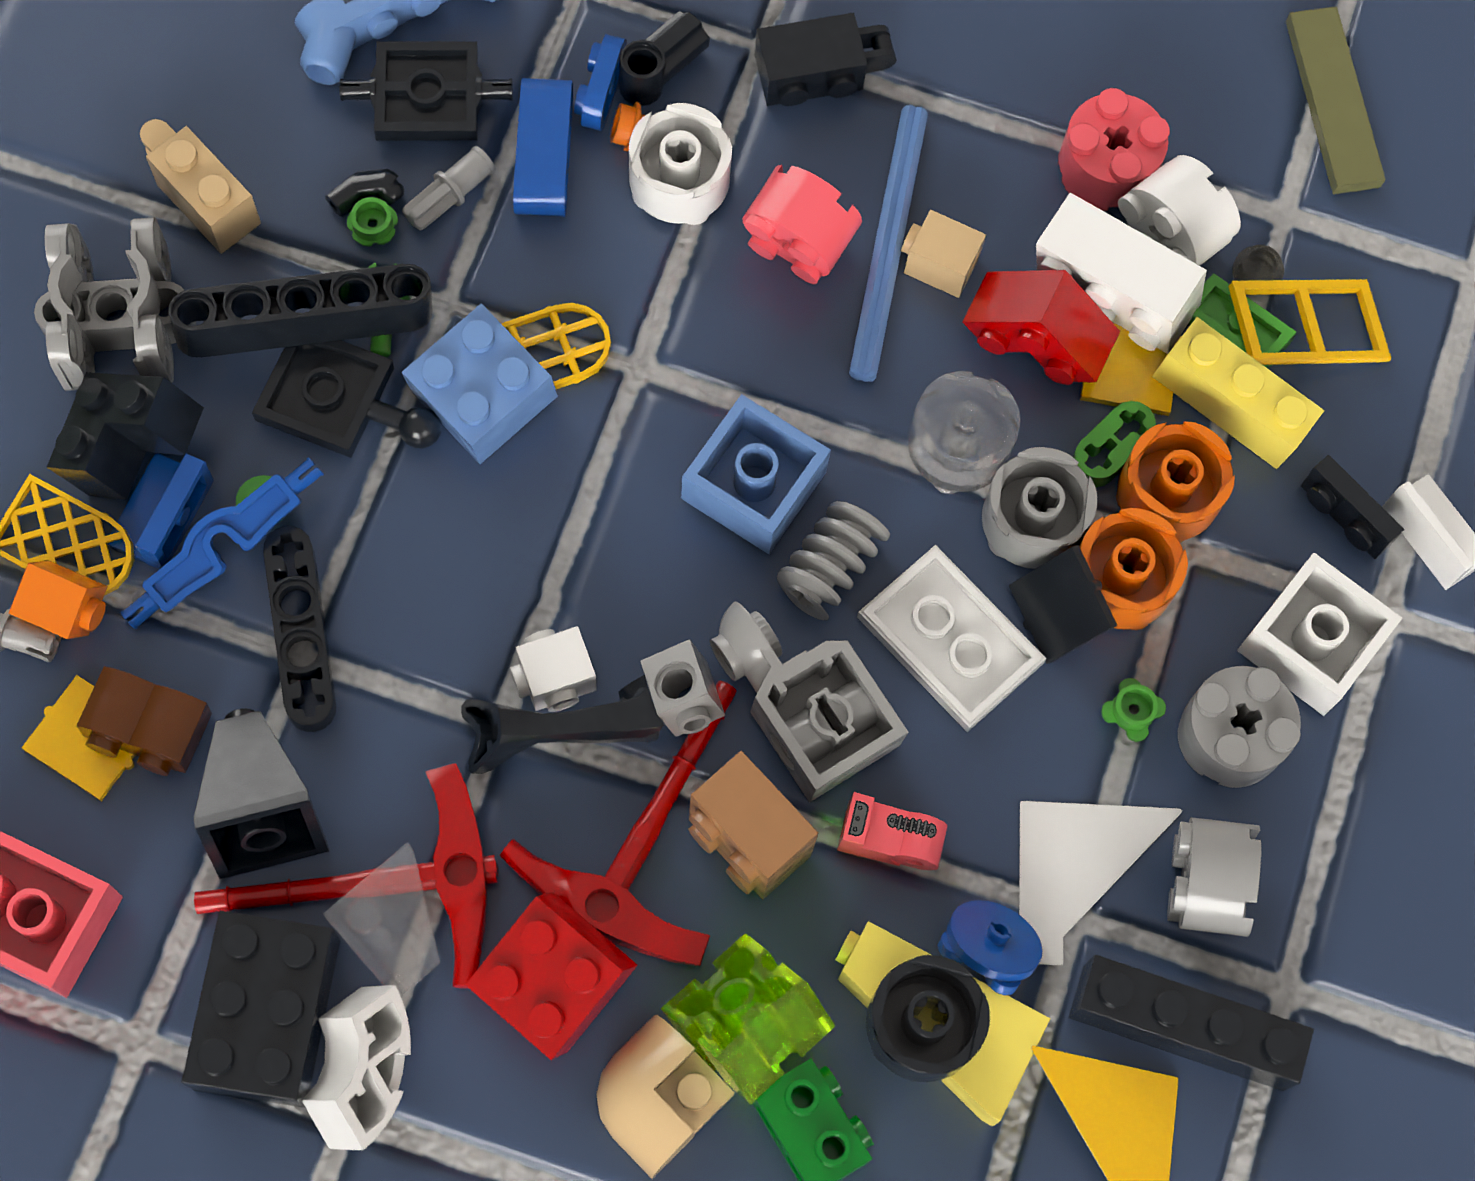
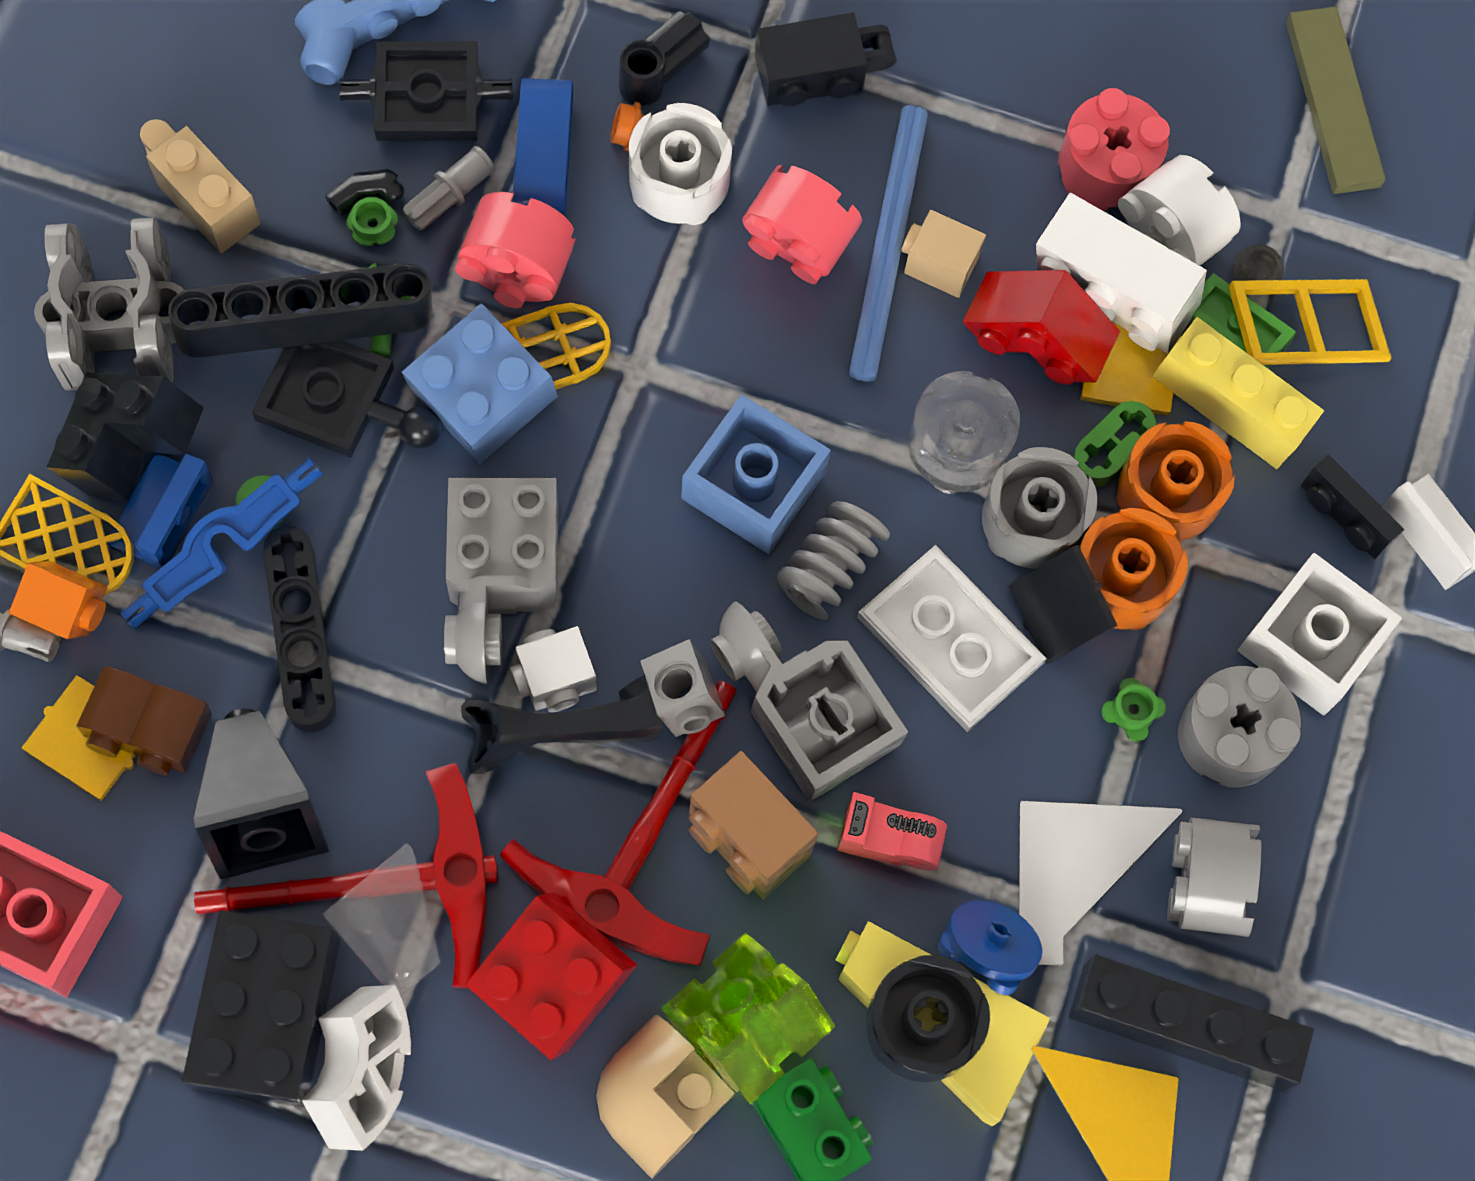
(497, 562): none -> light grey brick
(516, 249): none -> coral brick
(596, 99): blue plate -> none

